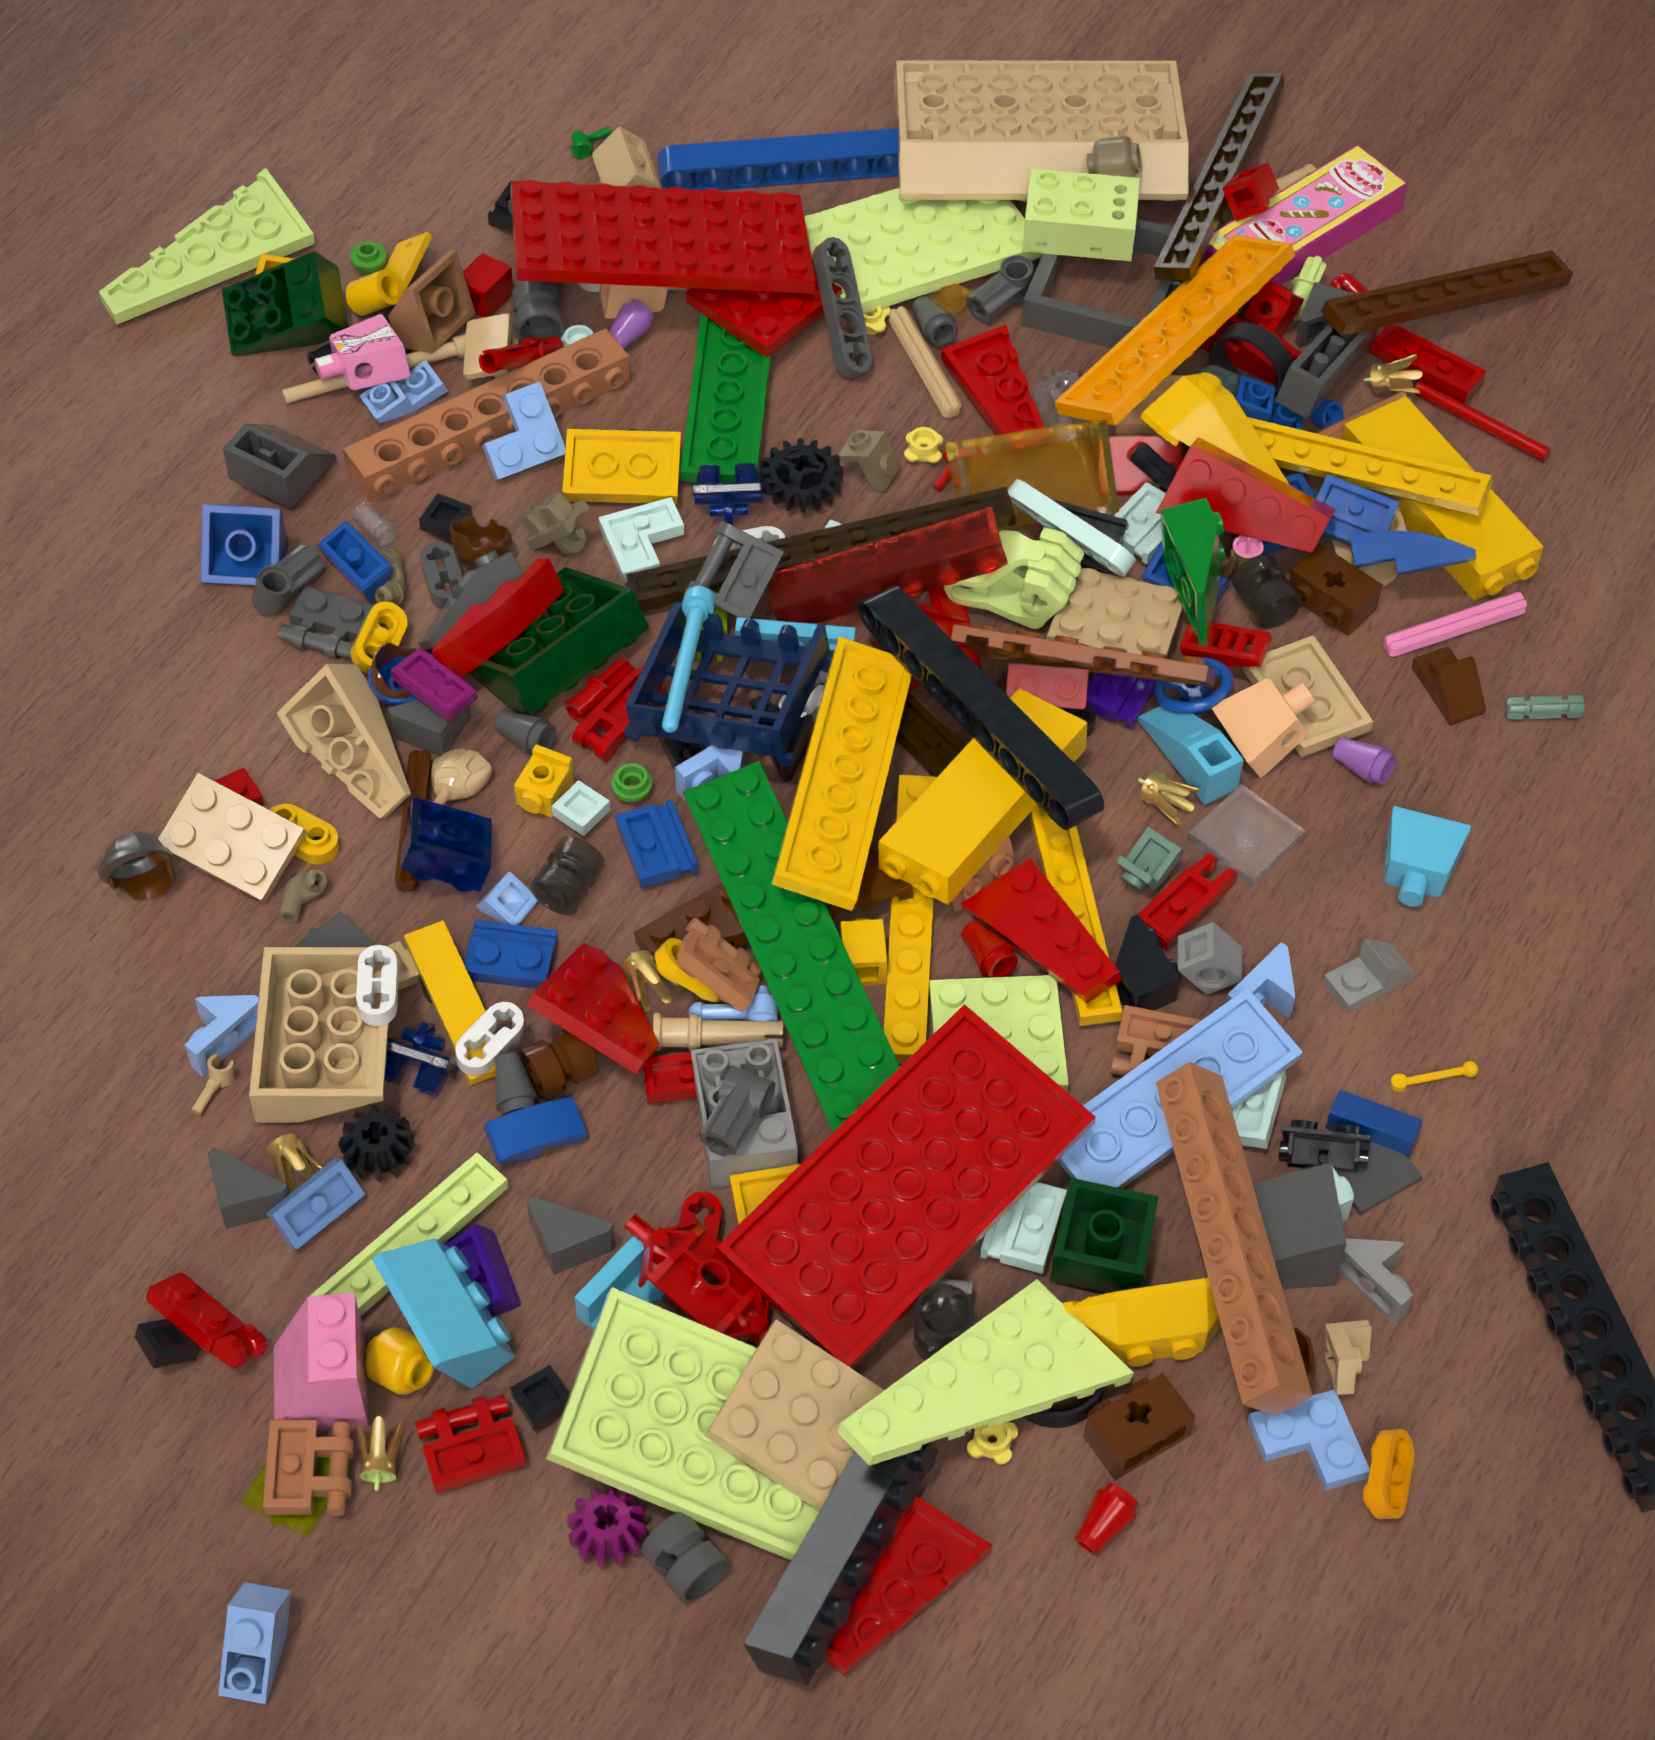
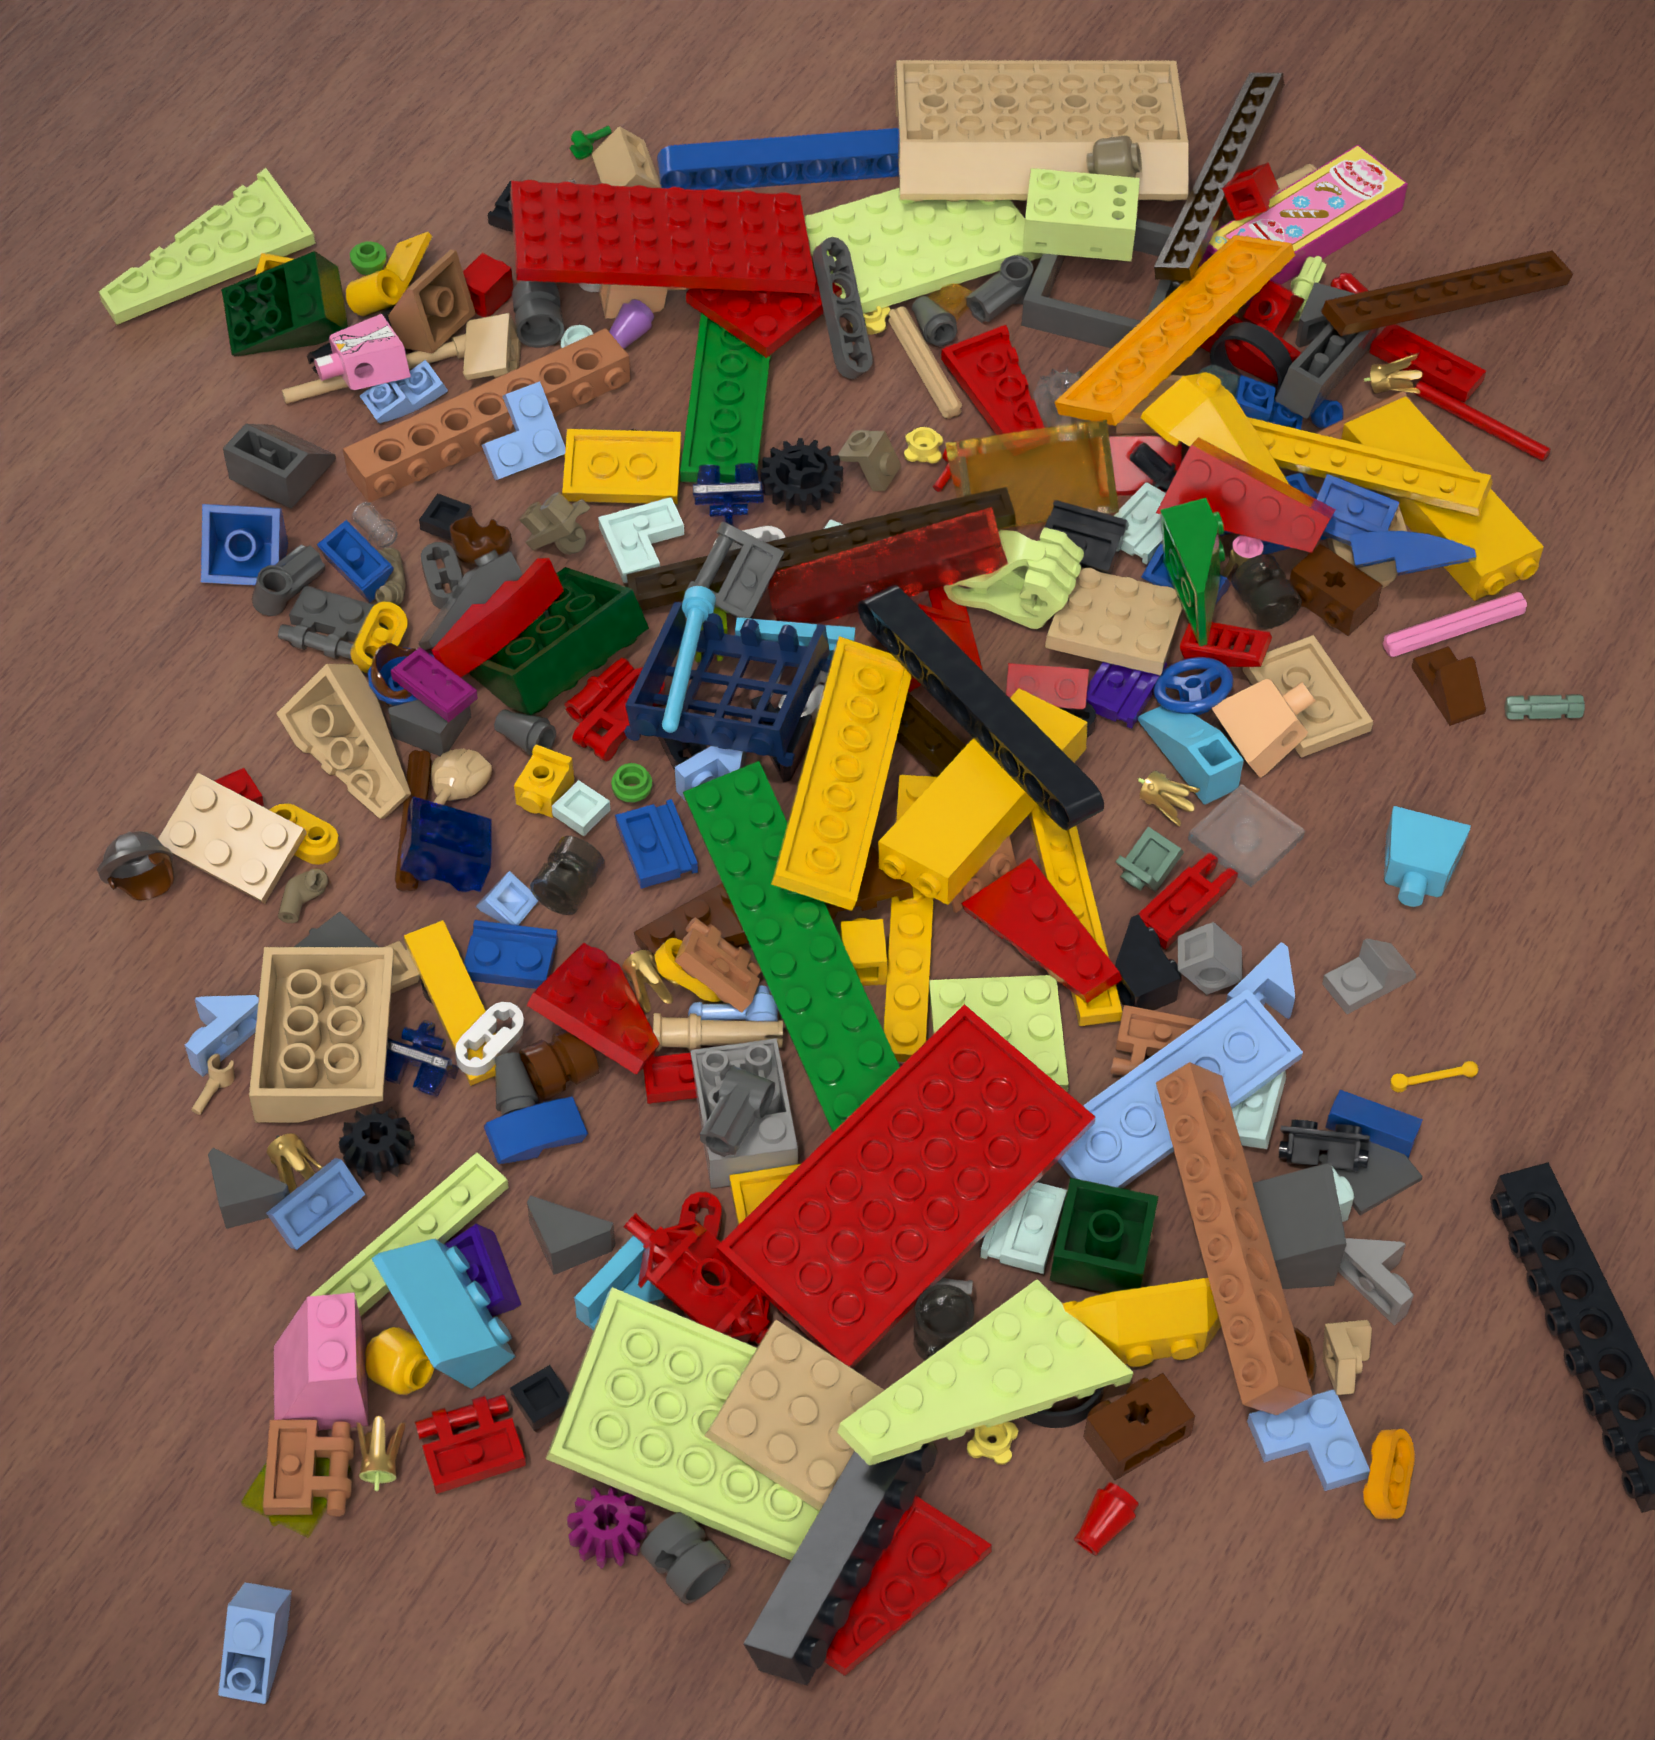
(165, 1343): black plate -> none
(206, 1320): red hinge -> none
(386, 985): white beam -> none
(518, 354): red pin -> none
(991, 953): red cone -> none
(1067, 652): dark orange wing -> none
(1081, 533): light aqua beam -> none
(1367, 760): medium lavender cone -> none

